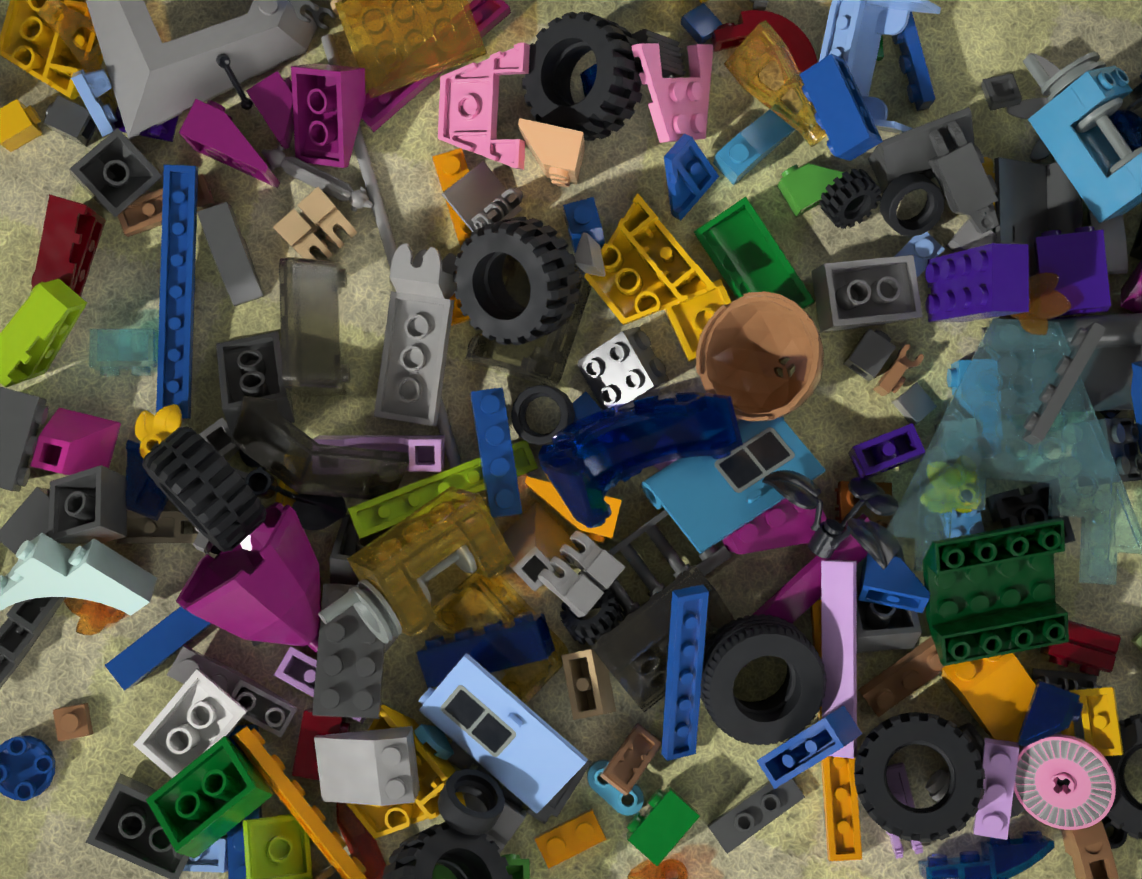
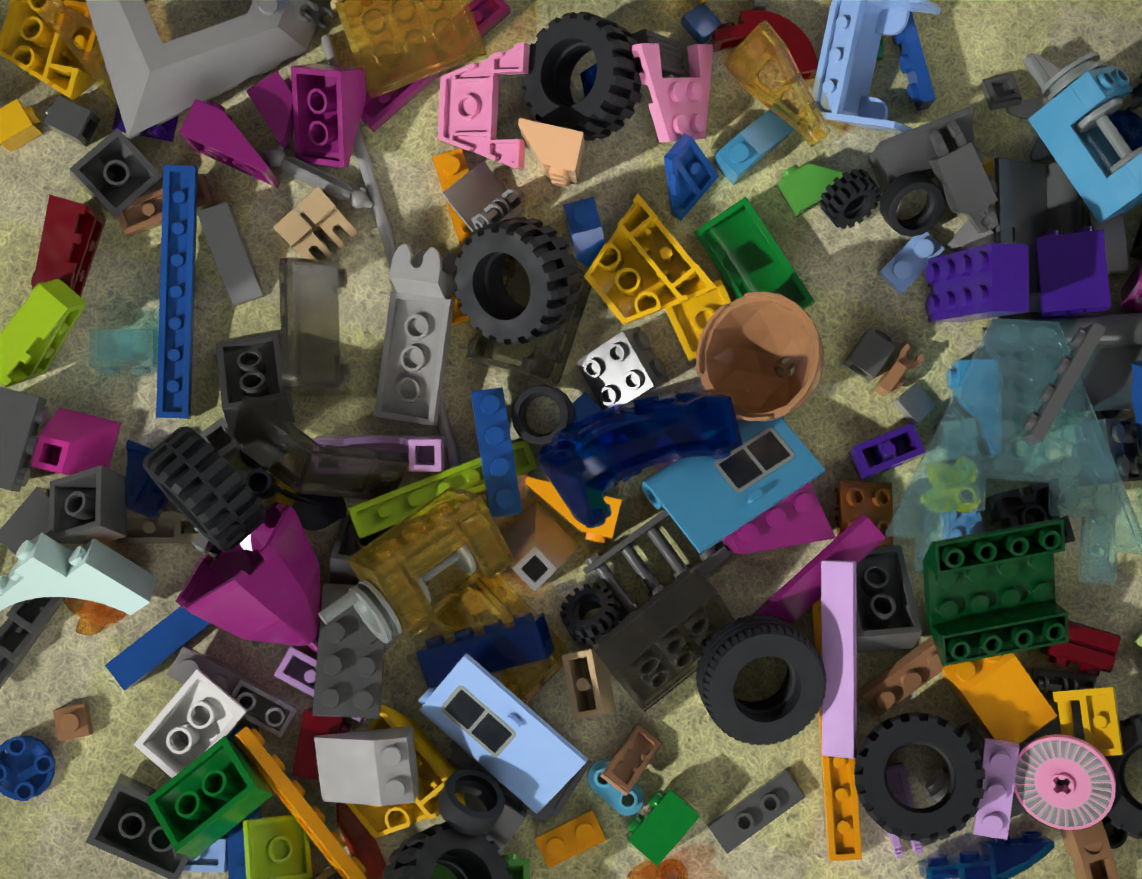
(90, 87): light blue hinge -> none
(156, 428): yellow plate -> none
(224, 62): black hinge -> none
(436, 739): medium azure tile -> none
(589, 256): light grey slope -> none
(596, 574): light grey legs -> none
(684, 671): blue plate -> none
(809, 747): blue brick -> none
(829, 534): black plant -> none
(840, 108): blue brick -> none
(866, 293): light grey slope -> none
(893, 586): blue slope -> none
(1043, 304): clear orange plate -> none
(1048, 713): clear blue slope -> none

